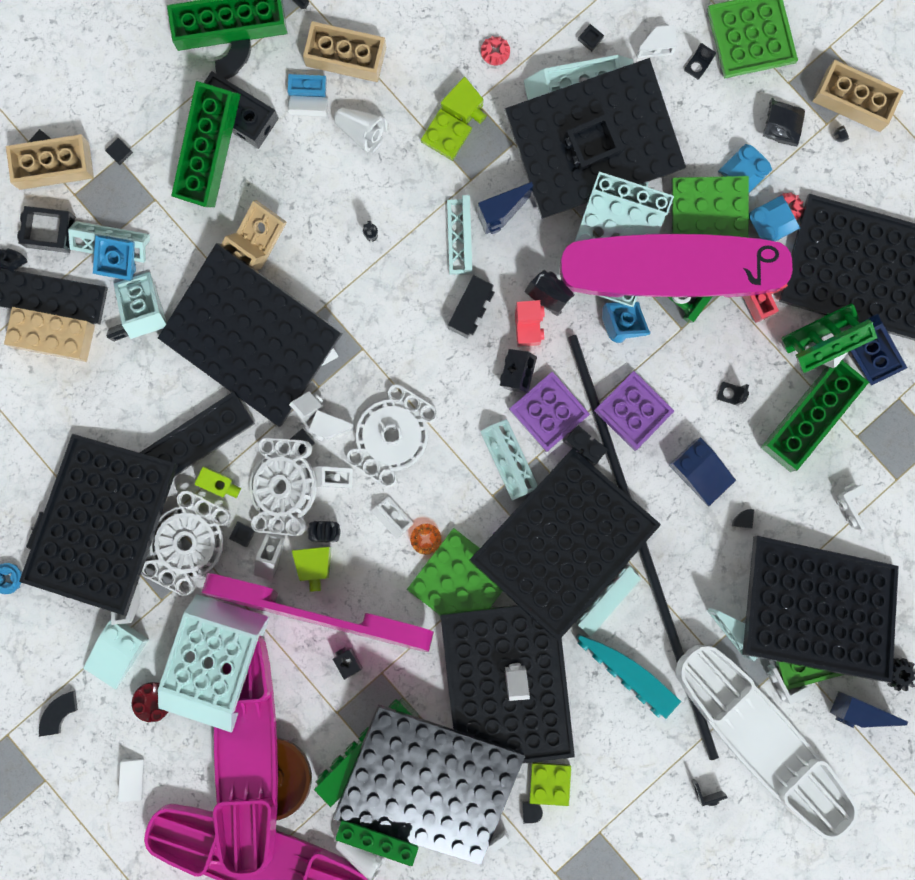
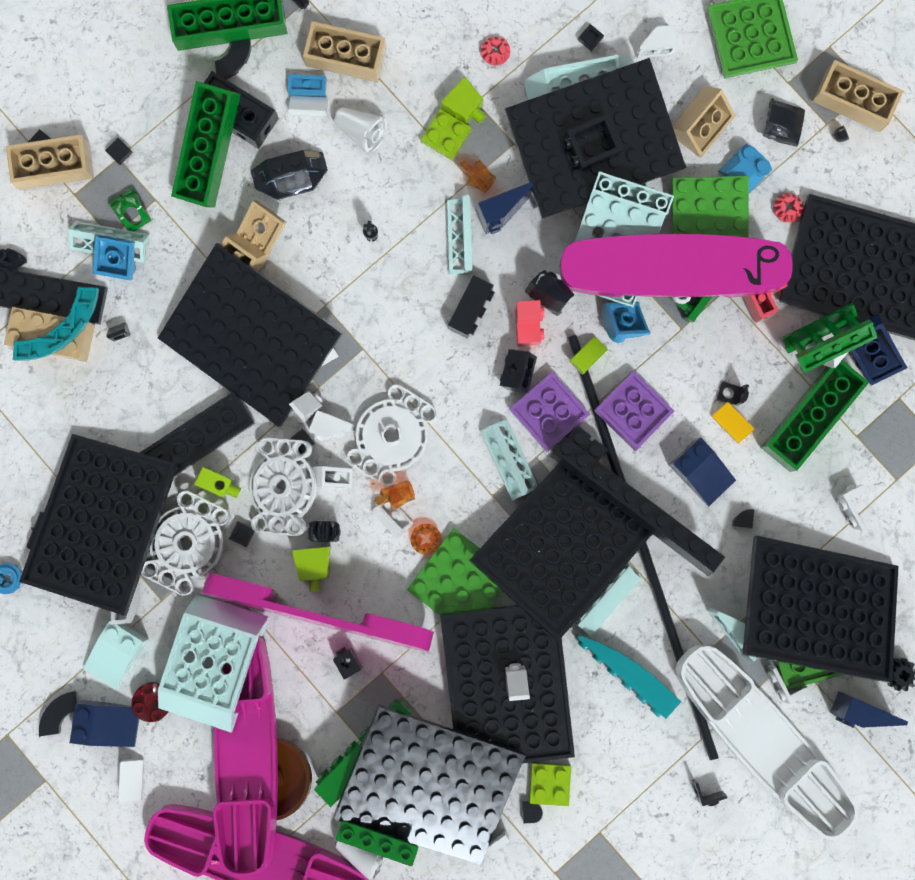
(24, 233): black window -> none
(62, 334): none -> teal tile
(104, 724): none -> dark blue slope
(129, 199): none -> green piece
(139, 305): light aqua slope -> none
(269, 556): white slope -> none
(290, 174): none -> black wedge
(396, 495): none -> clear orange rock
(478, 175): none -> clear orange rock
(588, 355): none -> lime slope
(637, 507): none -> black brick
(703, 120): none -> tan slope
(704, 57): black bracket -> none
(732, 422): none -> yellow slope
(774, 220): dark azure slope -> none

